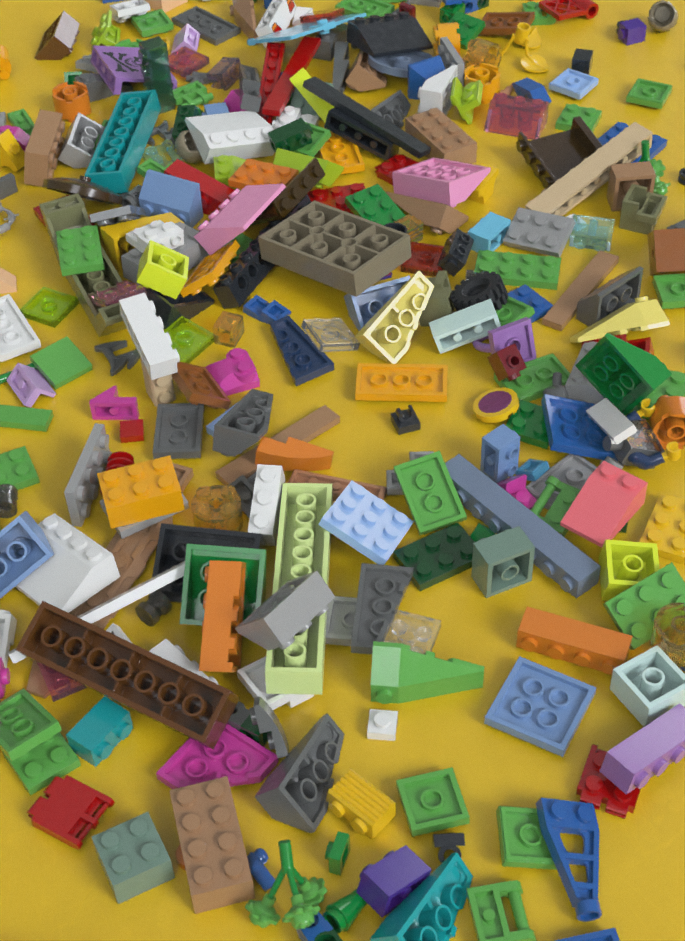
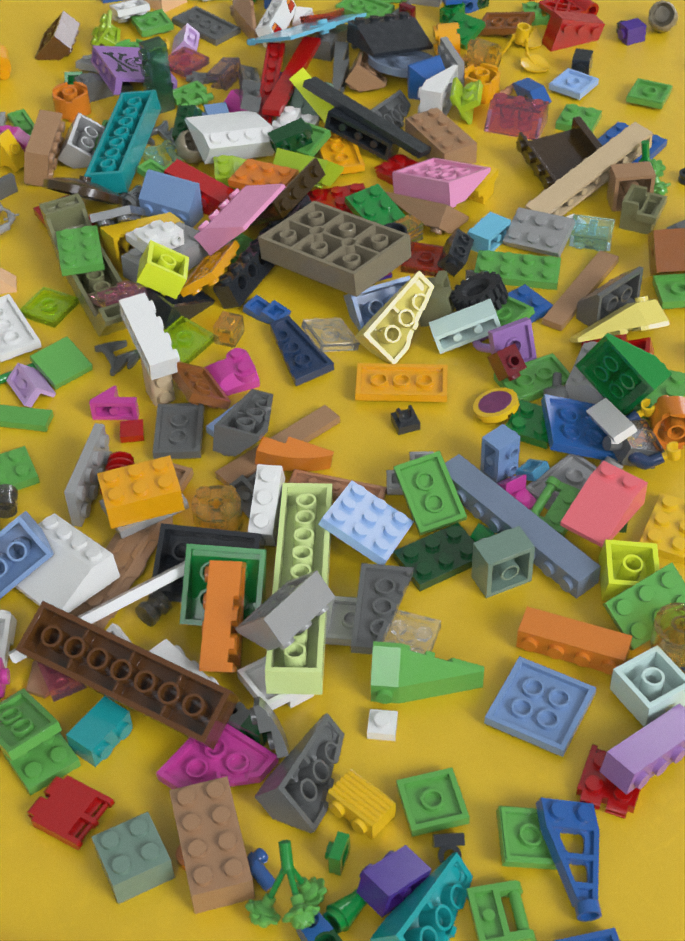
(571, 29): none -> red wedge

